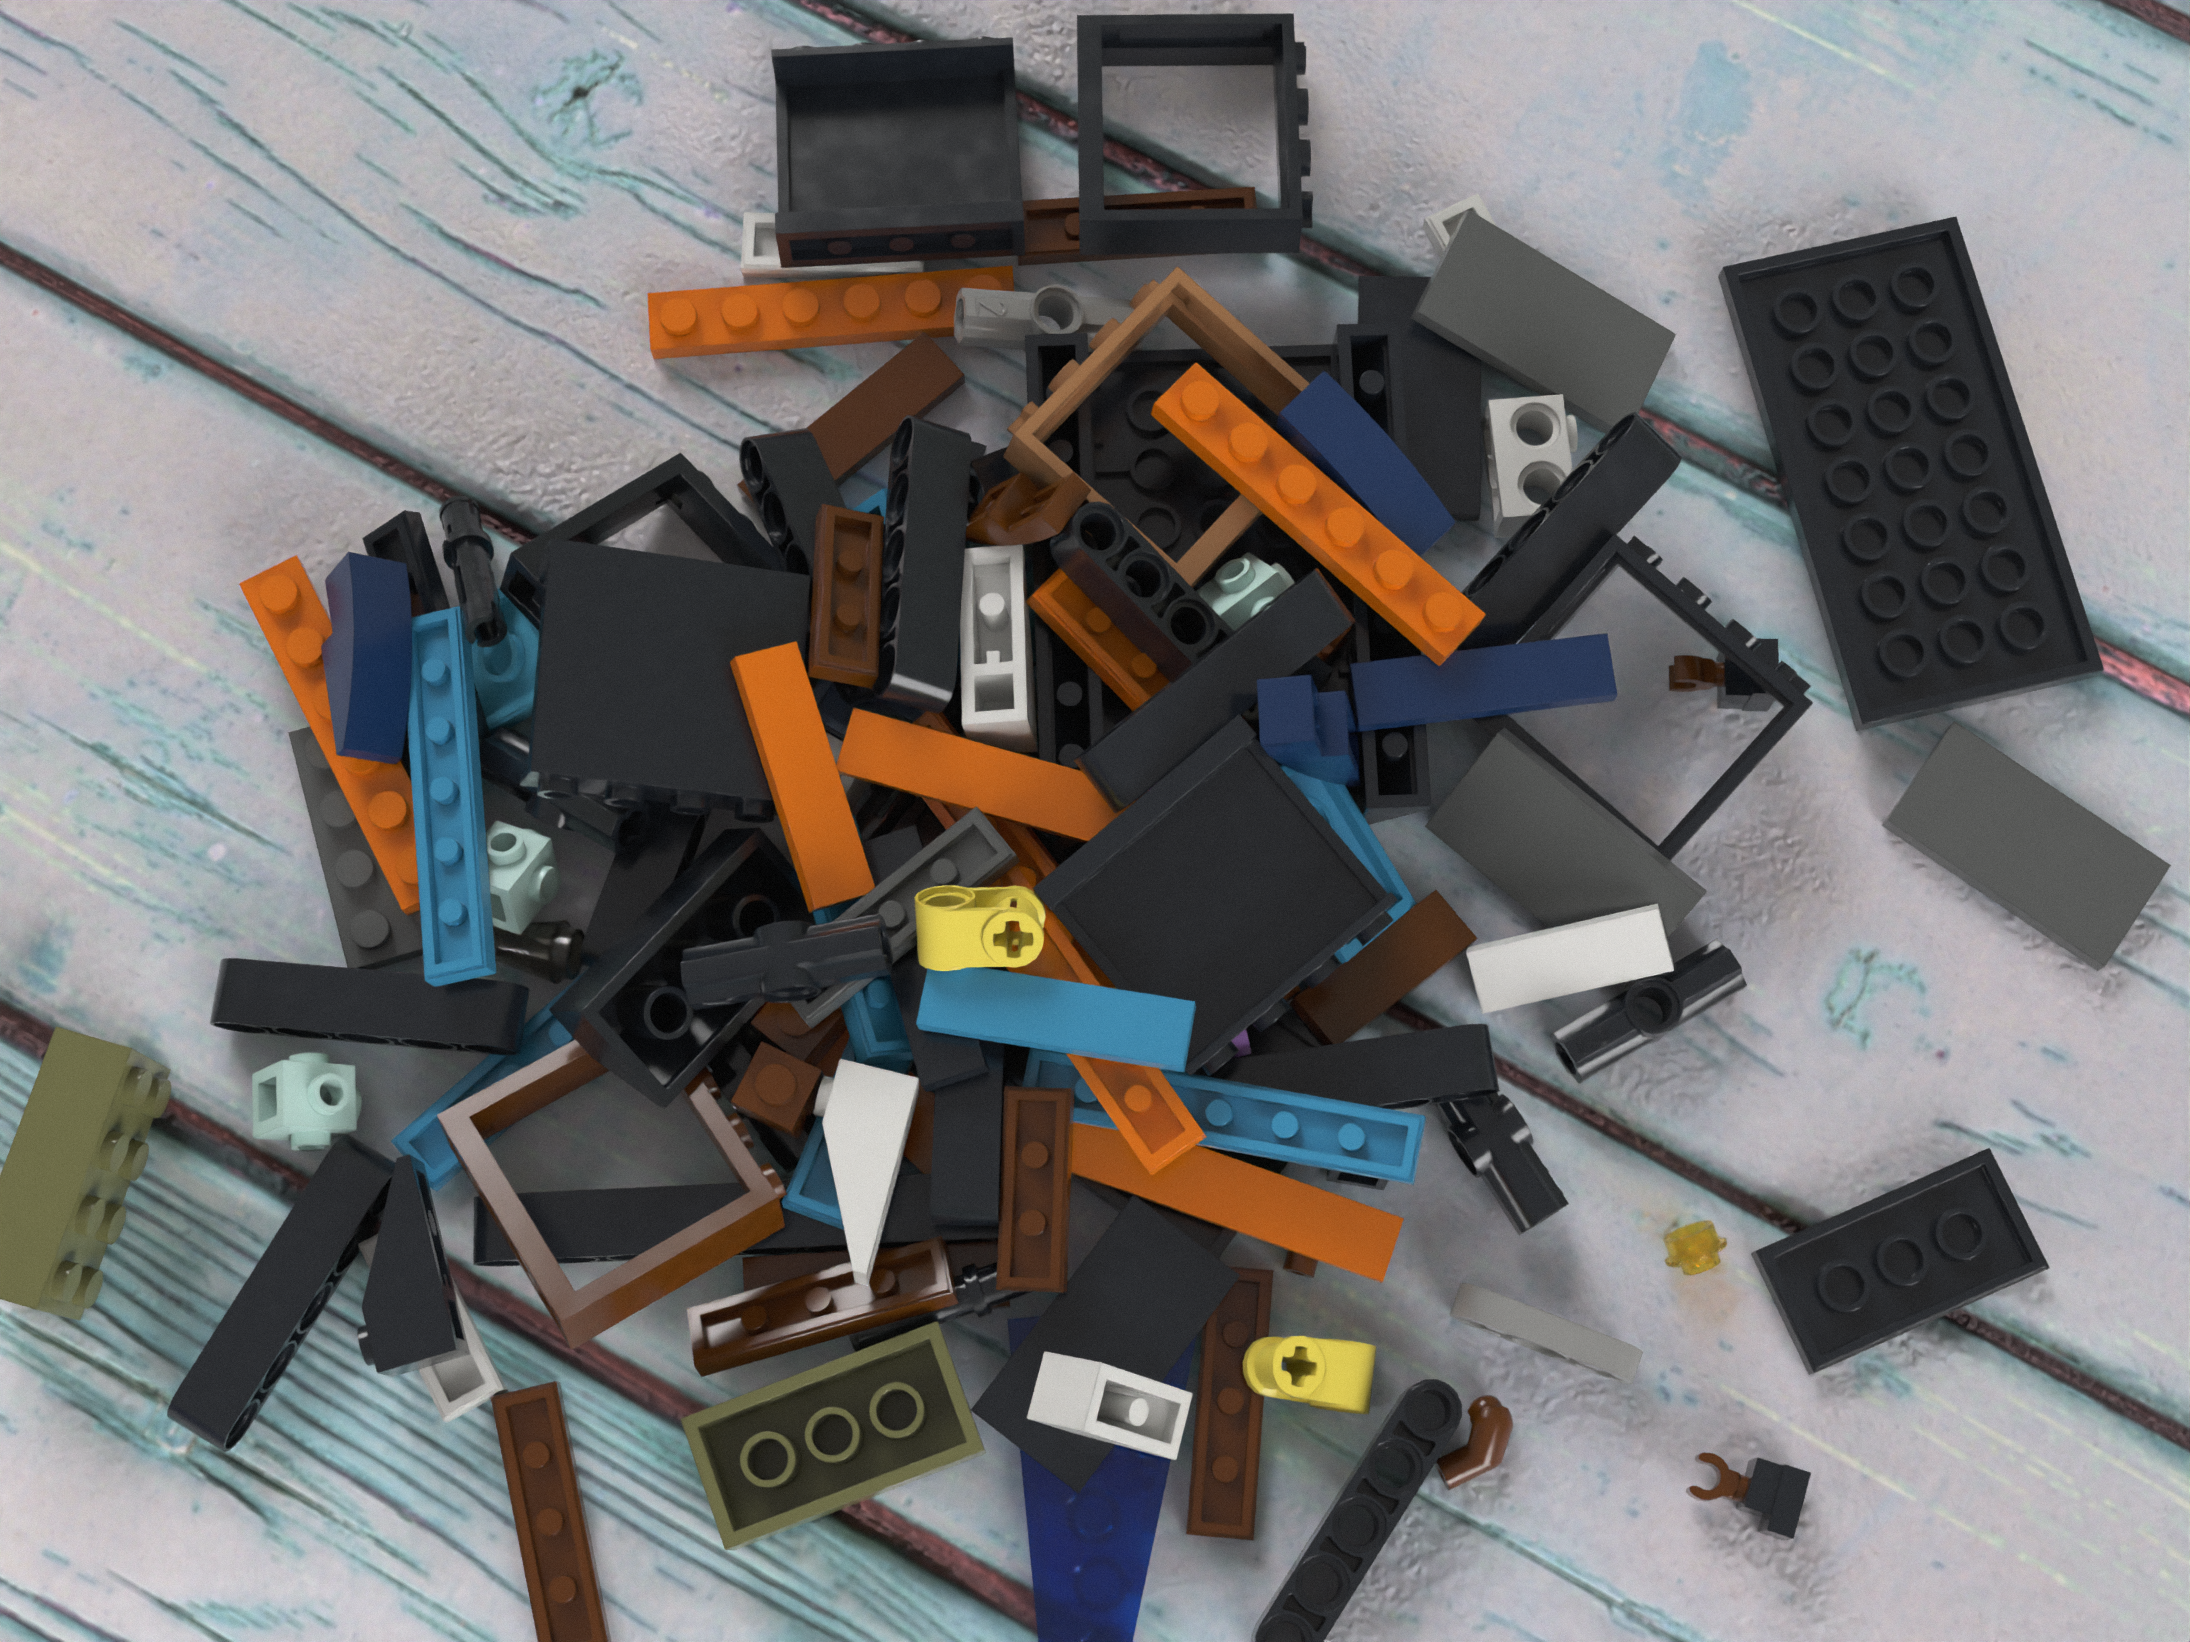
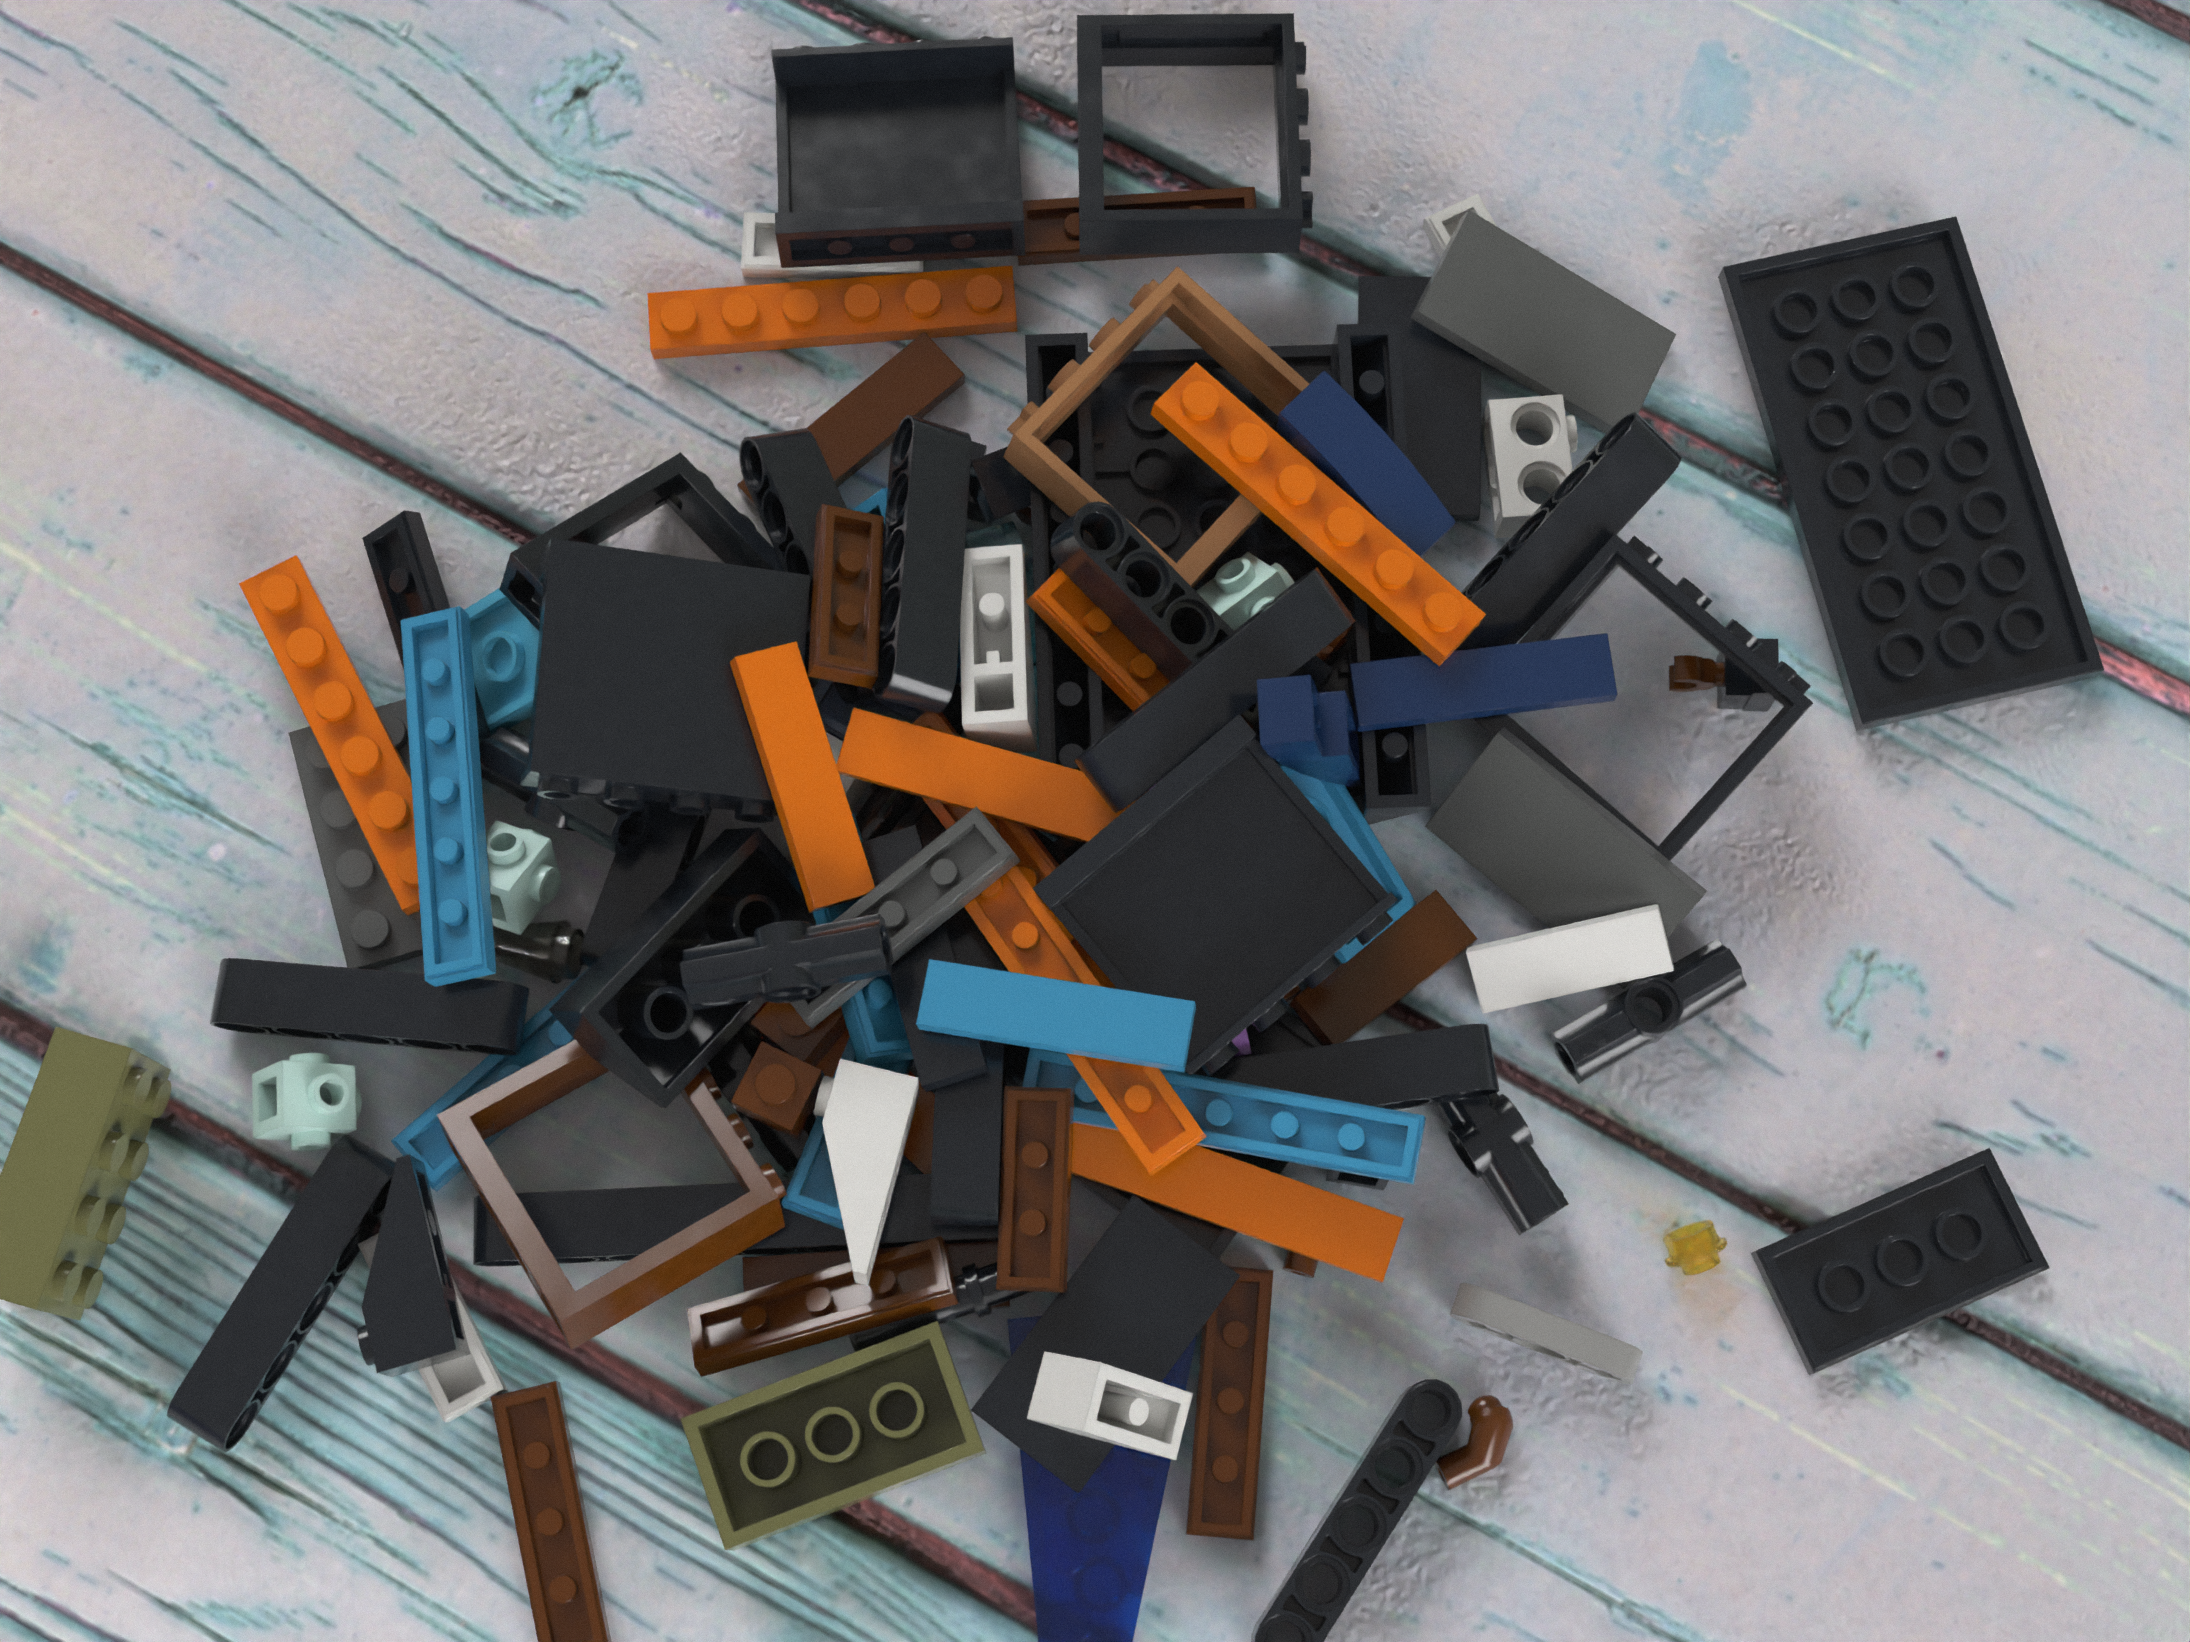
(369, 657): dark blue slope -> none
(469, 556): black pin -> none
(971, 927): light yellow piece -> none
(1005, 317): light grey piece -> none
(1022, 513): reddish brown slope -> none
(1319, 1371): light yellow piece -> none
(1766, 1491): black piece -> none
(2026, 846): dark grey tile -> none

